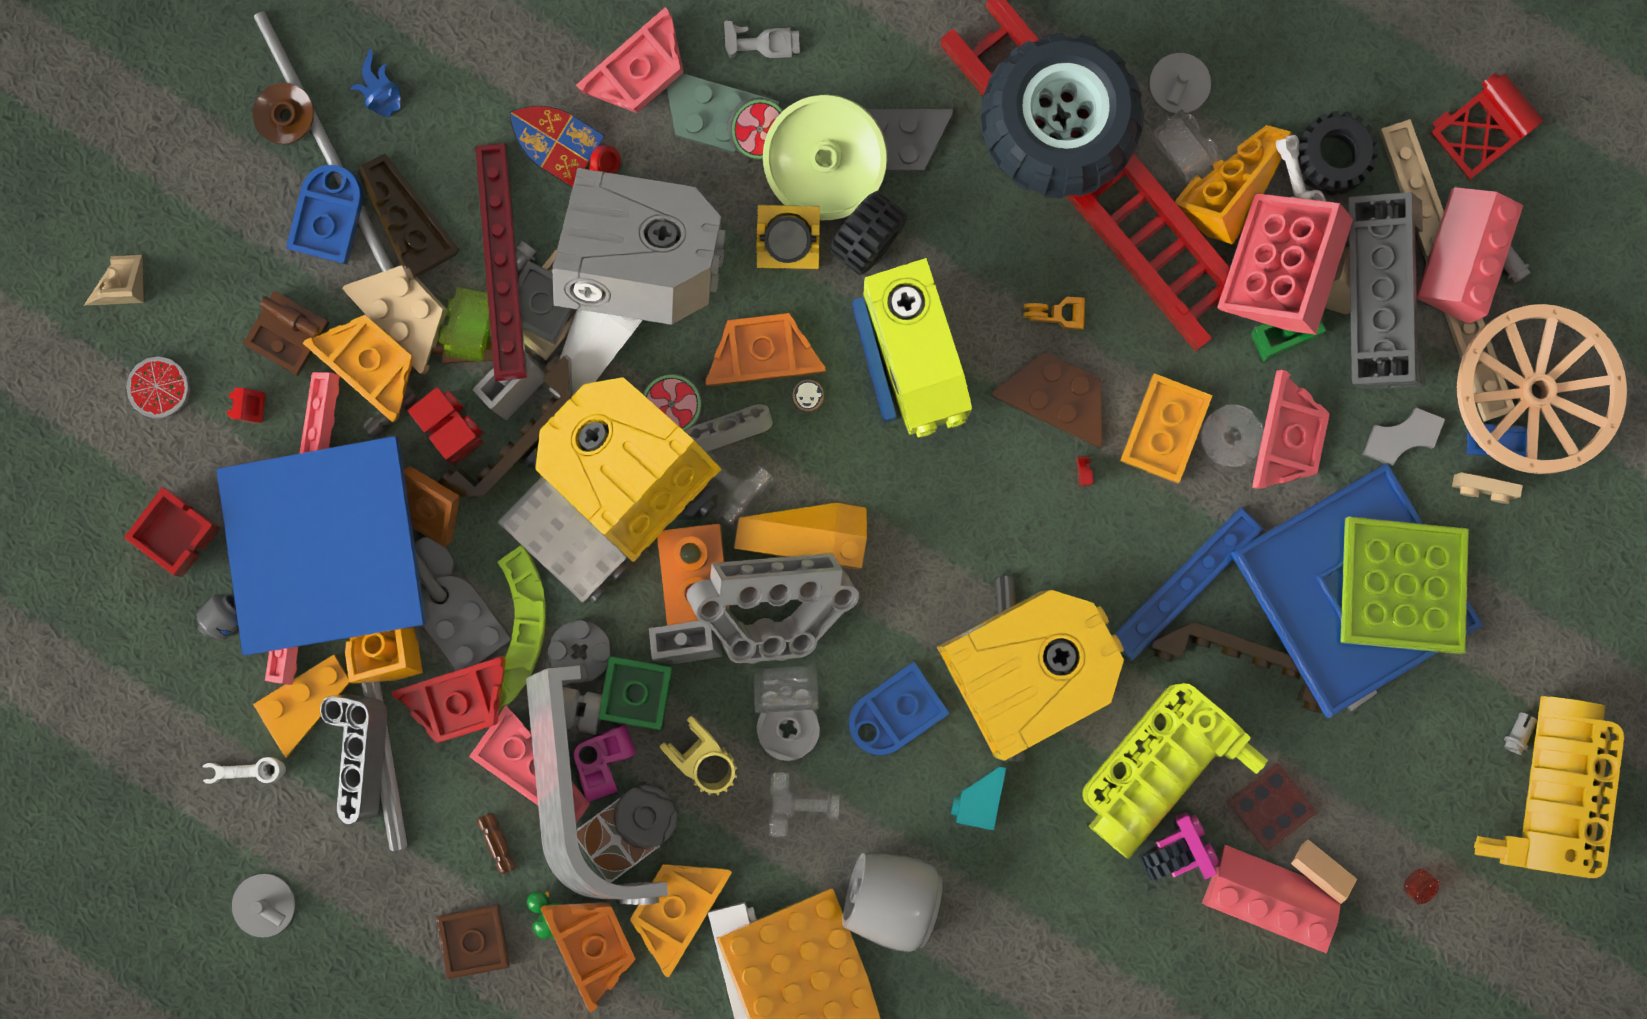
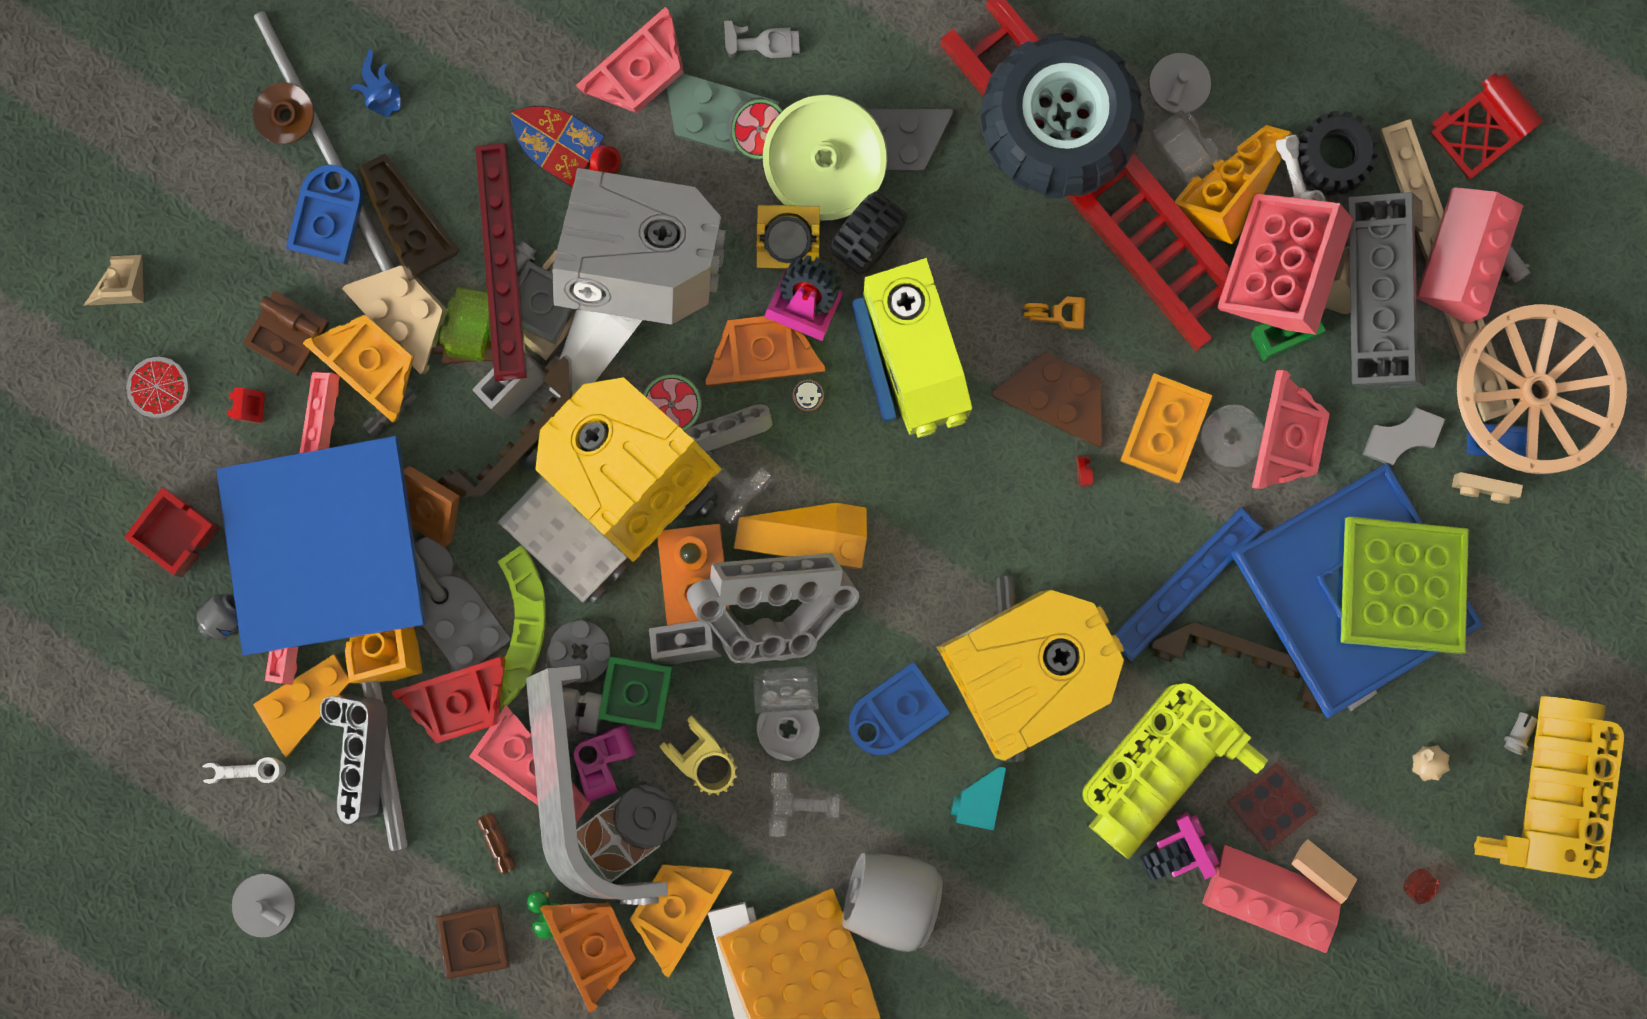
(449, 429): red piece -> none
(806, 297): none -> plate
(1430, 763): none -> tan piece

